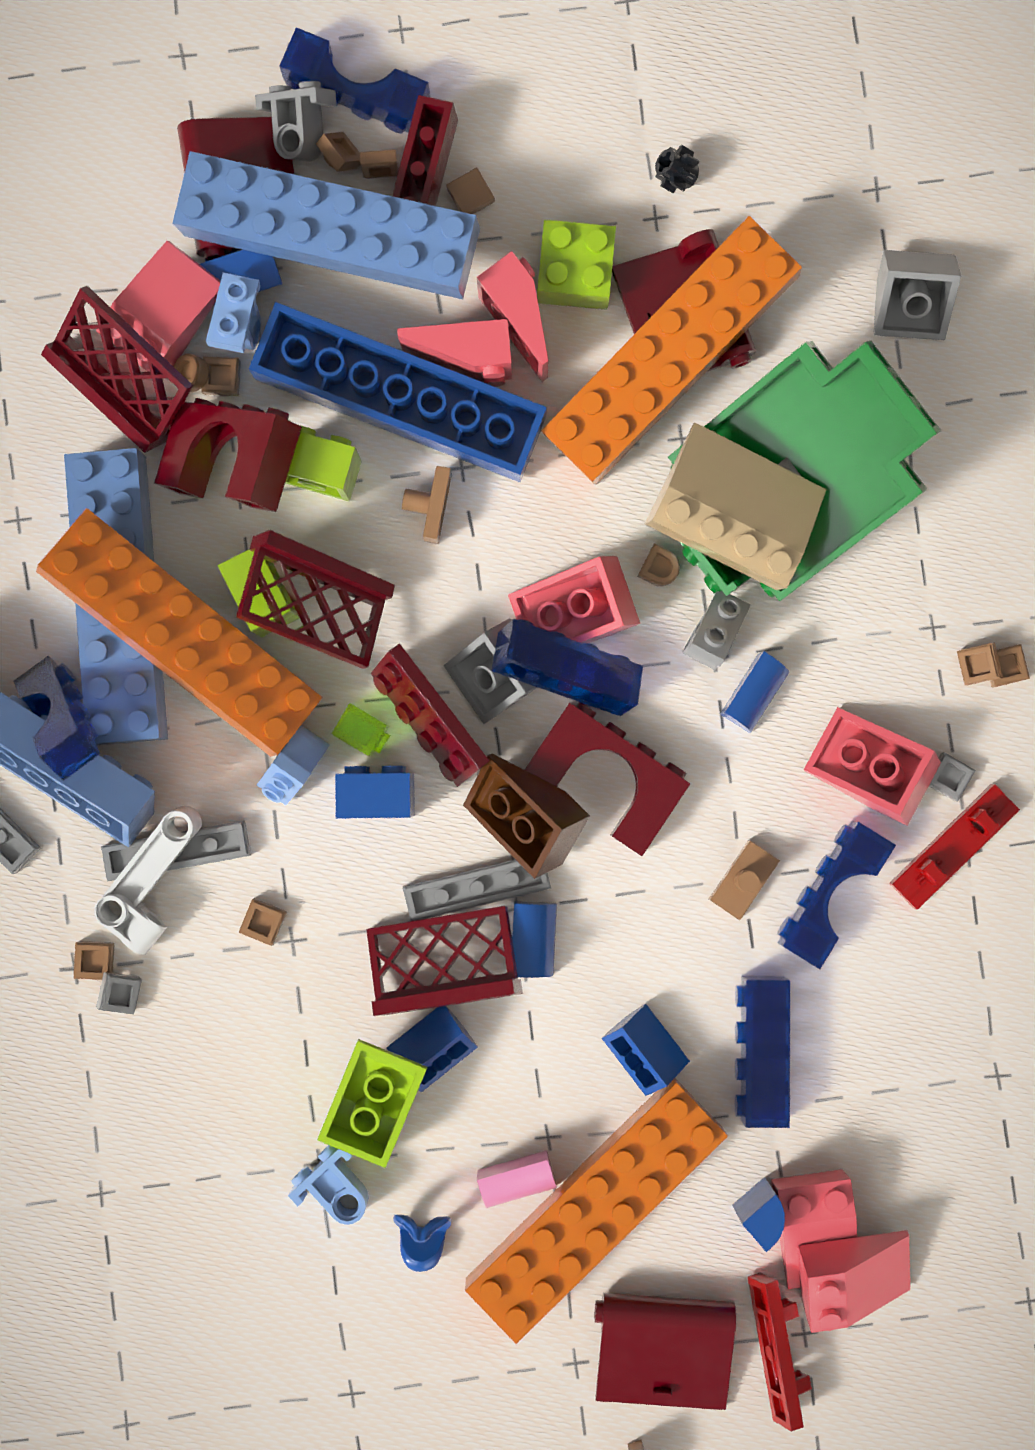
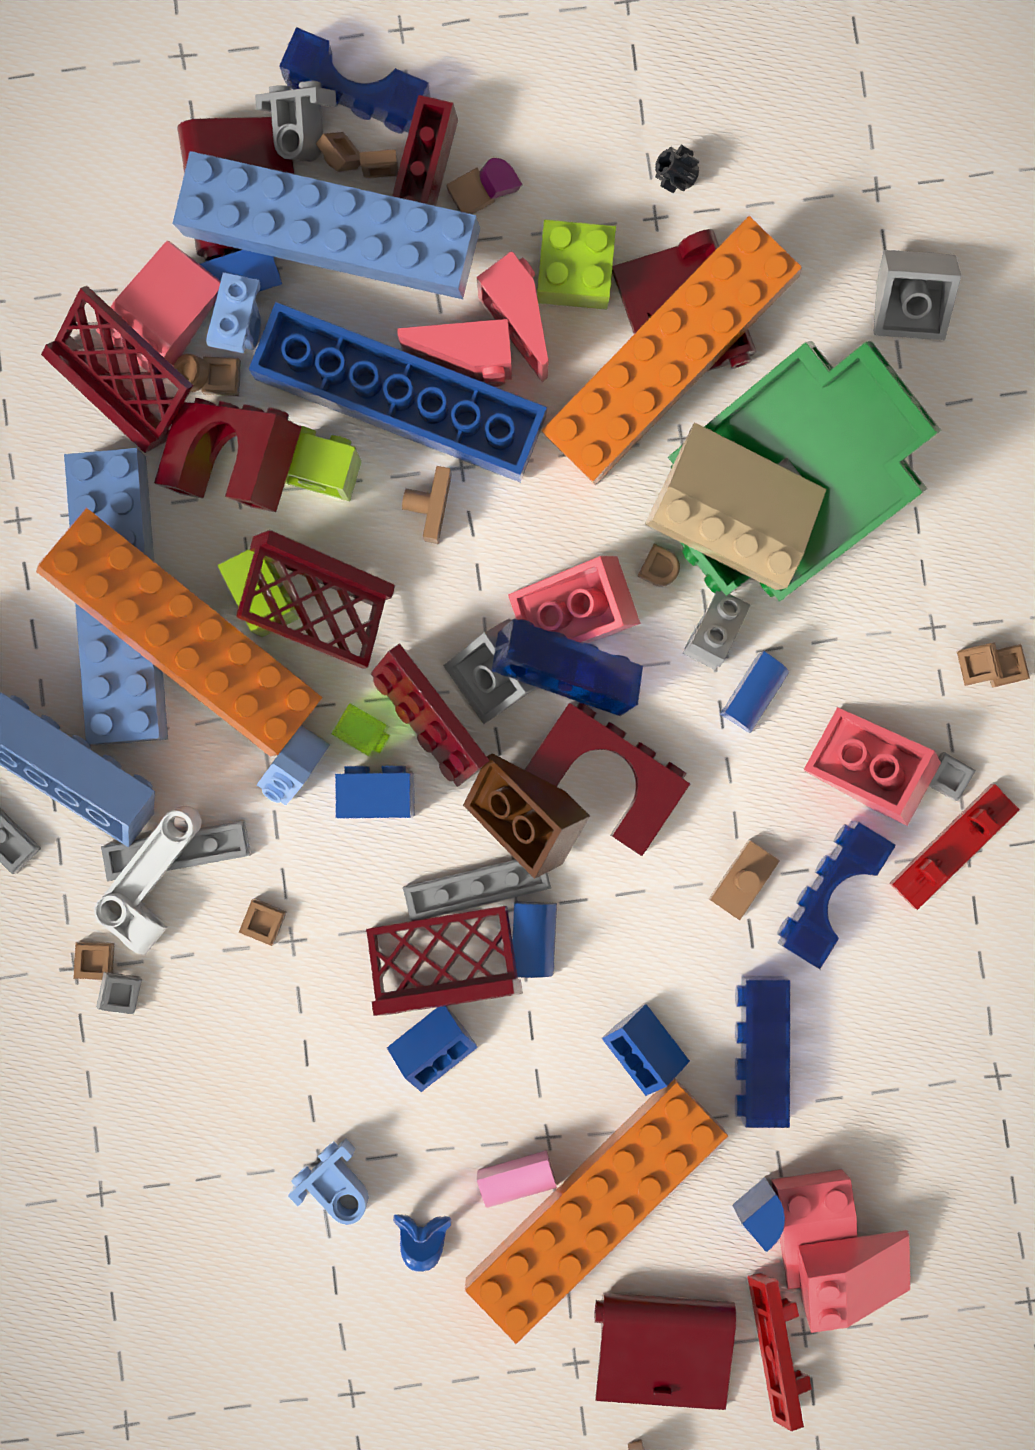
(66, 737): clear blue arch -> none
(372, 1103): lime slope -> none
(499, 178): none -> magenta tile

